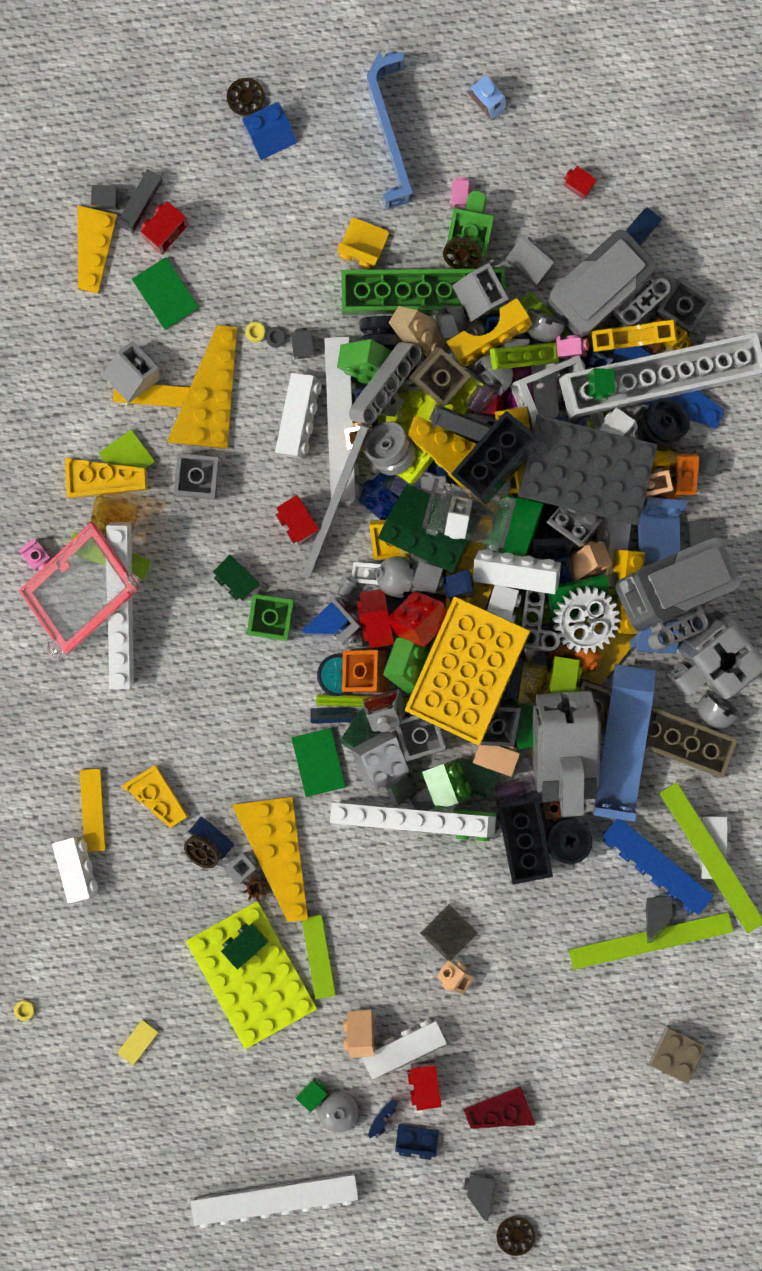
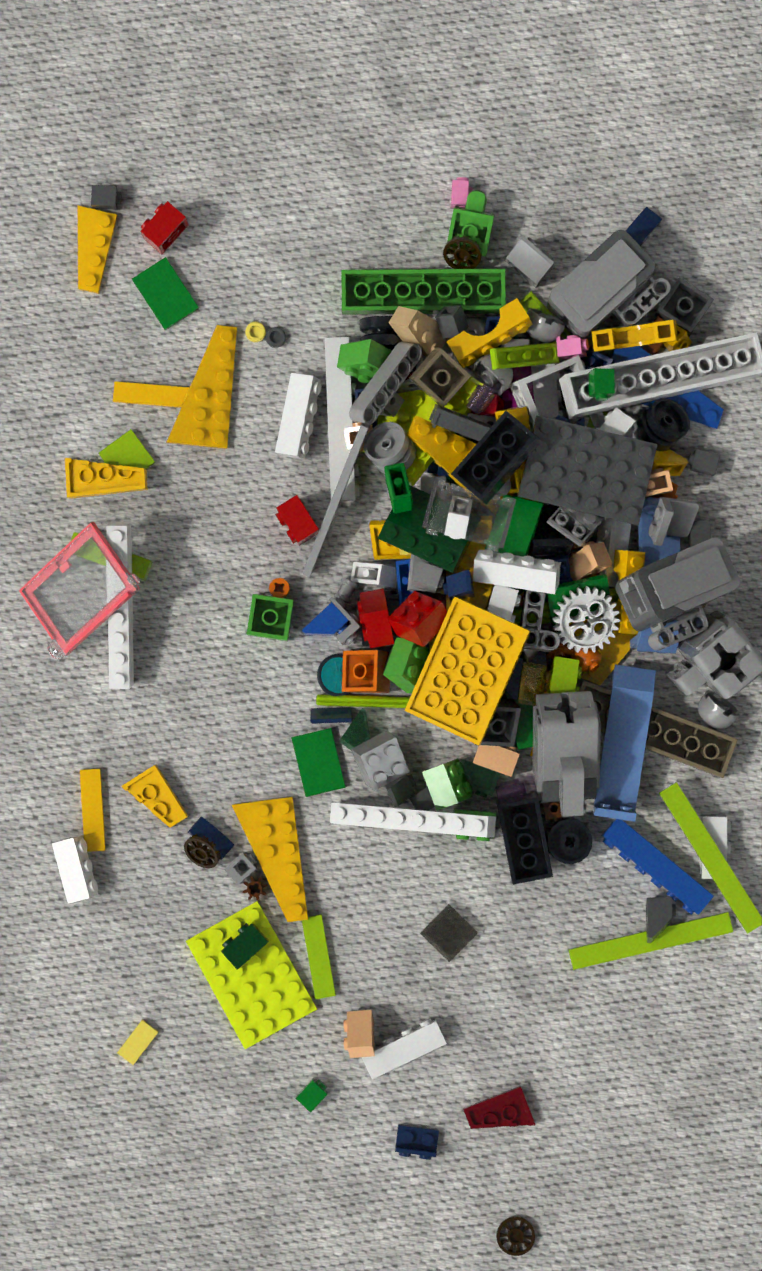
(24, 1010): light yellow tile -> none
(31, 547): bright pink brick -> none
(113, 510): clear yellow slope -> none
(131, 372): light grey slope -> none
(139, 201): dark grey container -> none
(196, 476): light grey brick -> none
(235, 578): dark green brick -> none
(245, 96): dark brown wheel -> none
(269, 130): blue slope -> none
(274, 1199): white brick -> none
(279, 590): none -> orange wheel
(302, 344): dark grey brick -> none
(338, 1111): light grey cylinder -> none
(362, 244): yellow bracket -> none
(378, 495): clear blue bracket -> none
(378, 1123): dark blue slope -> none
(381, 67): medium blue panel -> none
(384, 710): light grey torso -> none
(395, 576): light grey cylinder -> none
(398, 488): none -> green brick
(419, 738): light grey brick -> none
(425, 1083): red brick -> none
(455, 977): light nougat brick -> none
(480, 292): light grey slope -> none
(480, 1192): dark grey slope -> none
(487, 97): light blue torso -> none
(579, 182): red brick -> none
(672, 518): none -> light grey bracket
(677, 1054): dark tan brick -> none
(686, 474): orange hinge -> none

